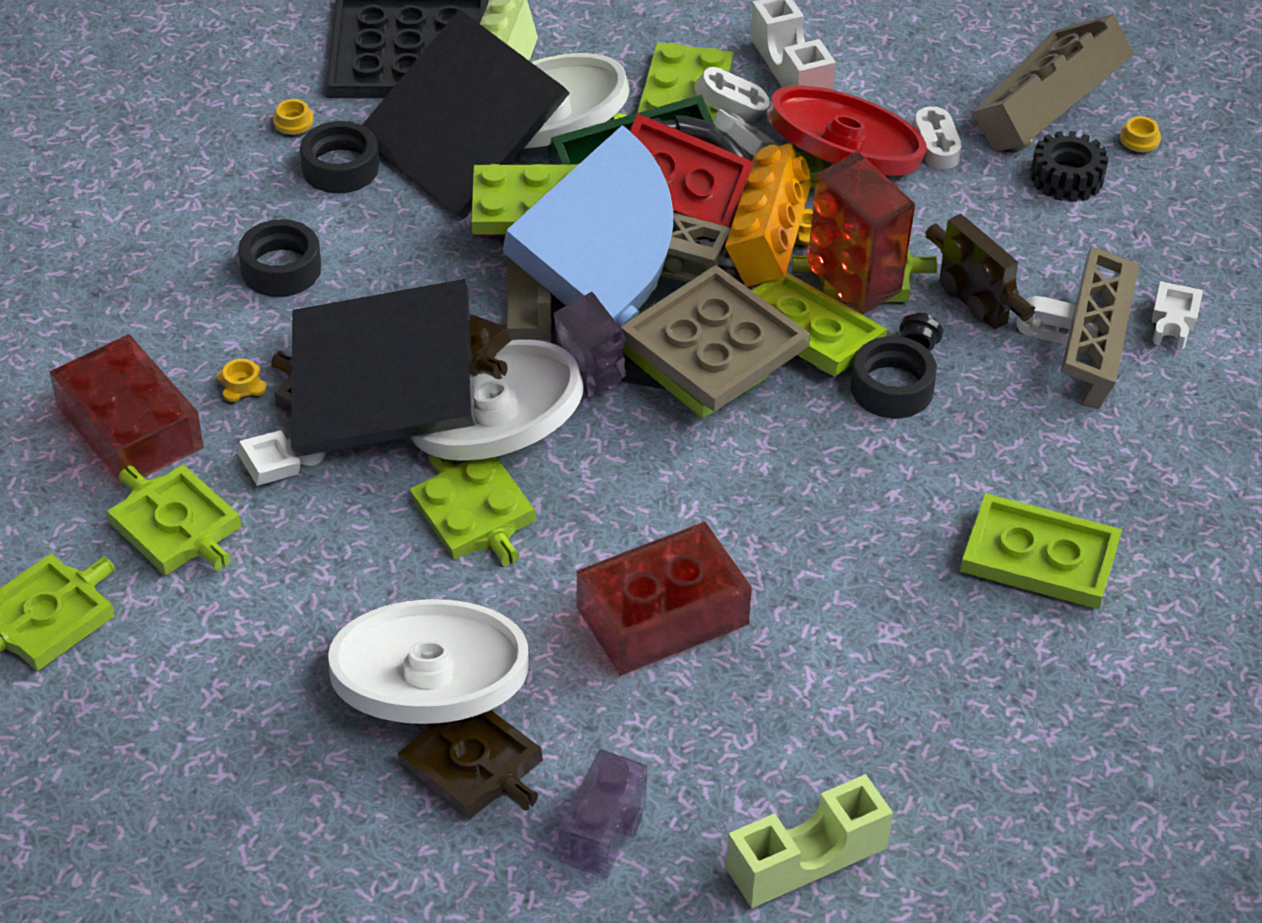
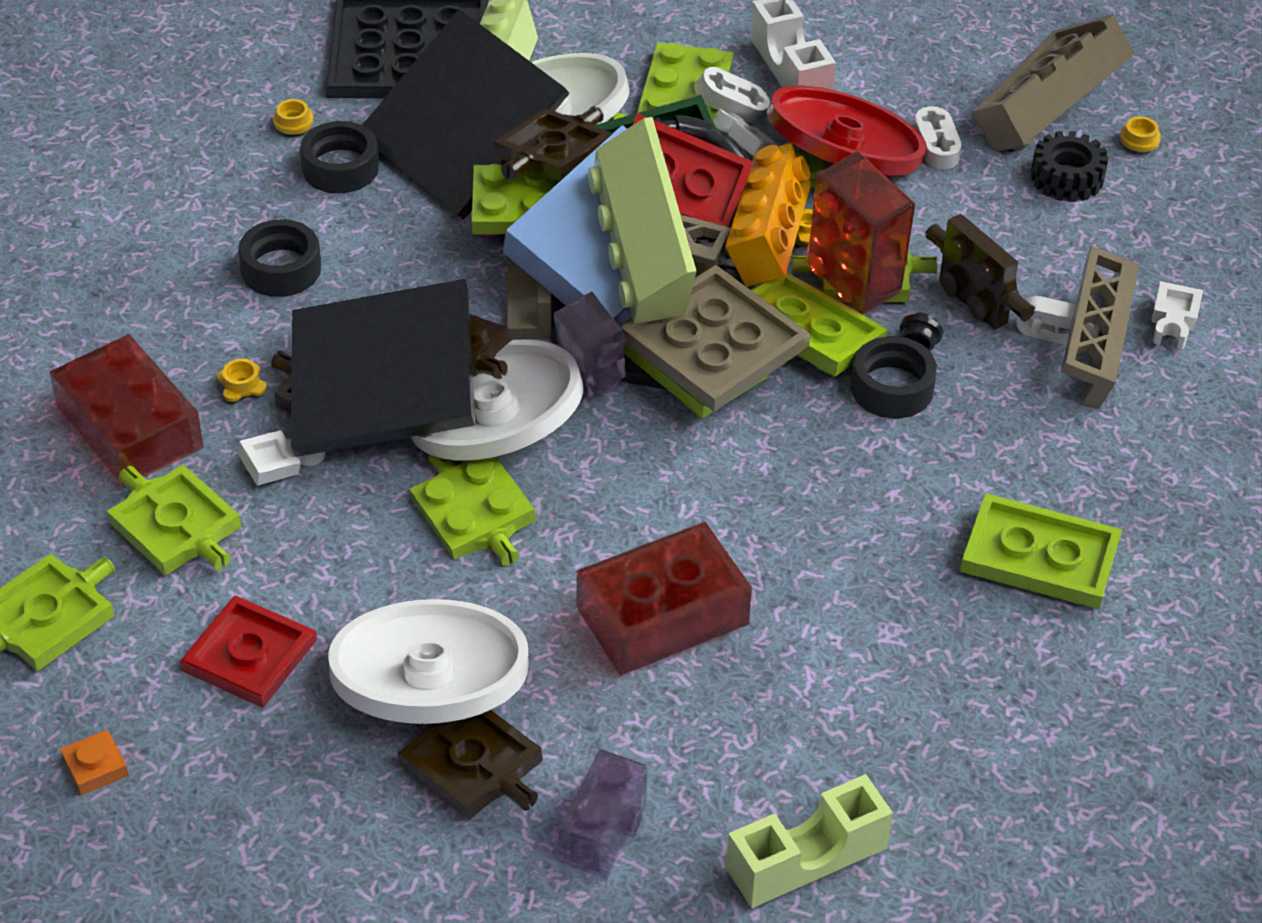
(94, 762): none -> orange plate
(248, 651): none -> red tile
(550, 143): none -> dark brown plate
(643, 224): none -> yellowish green slope

